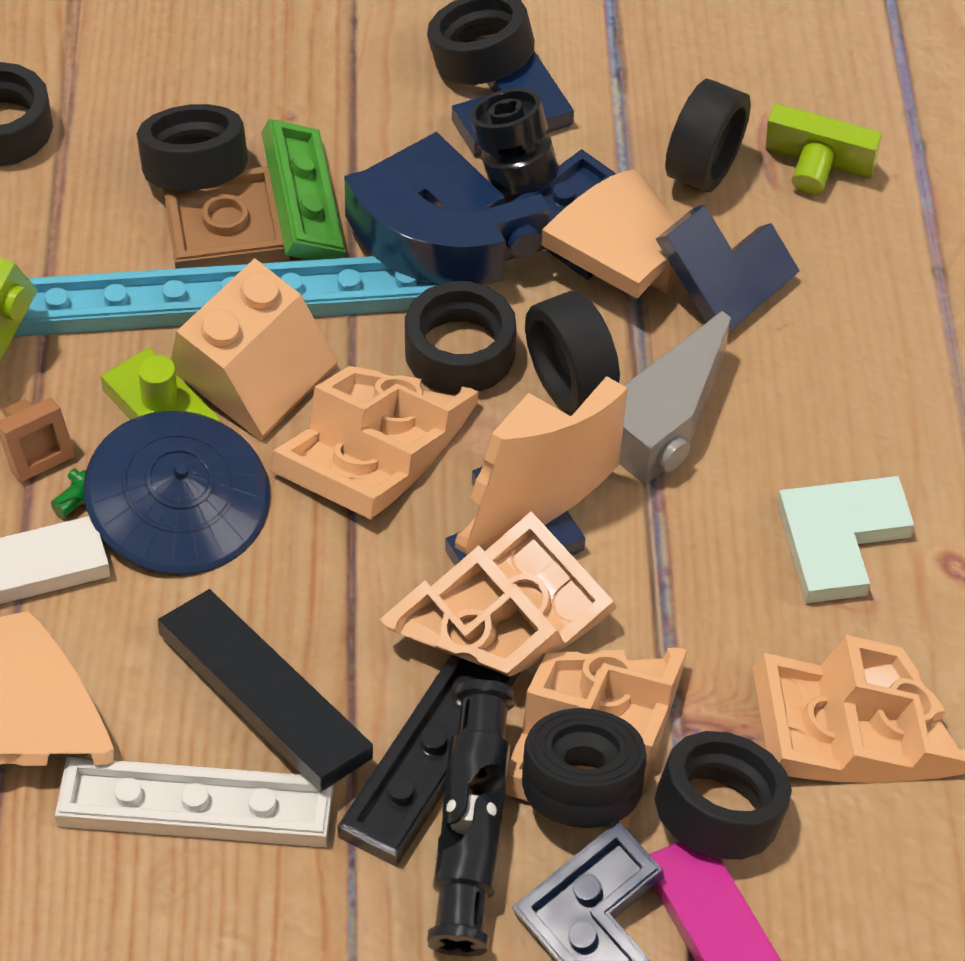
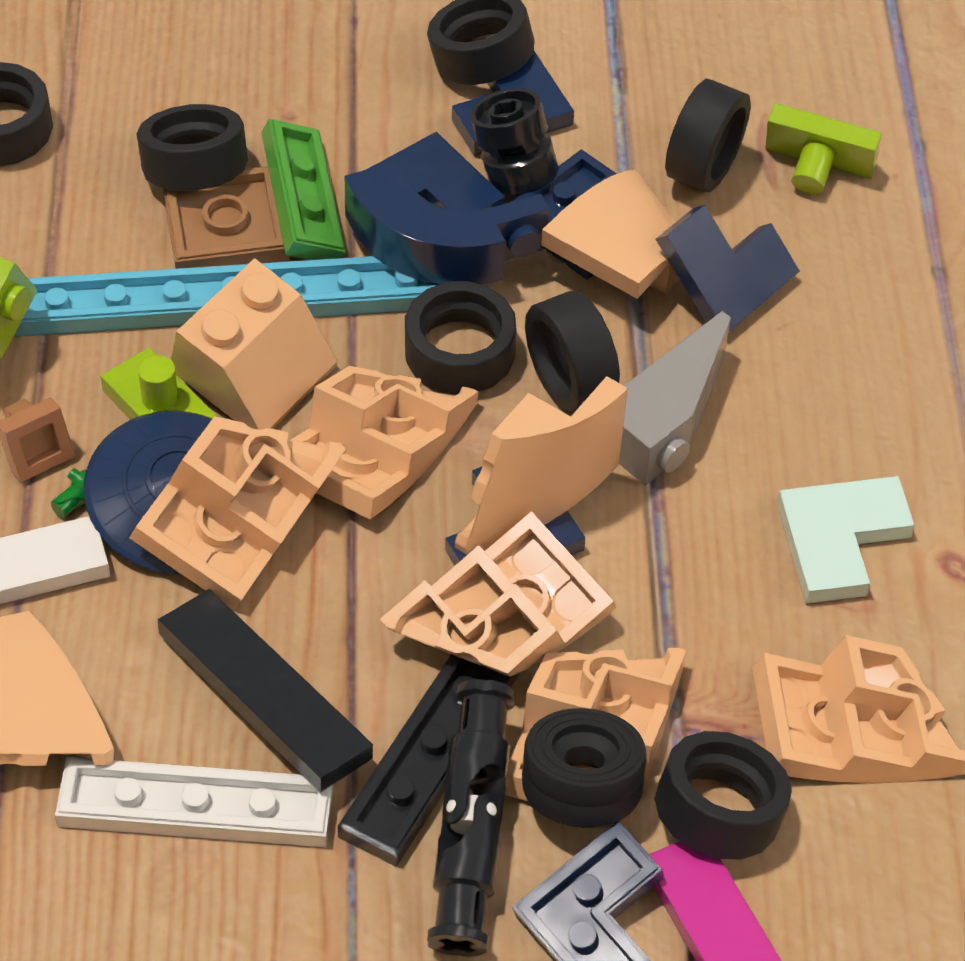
(233, 504): none -> light nougat slope

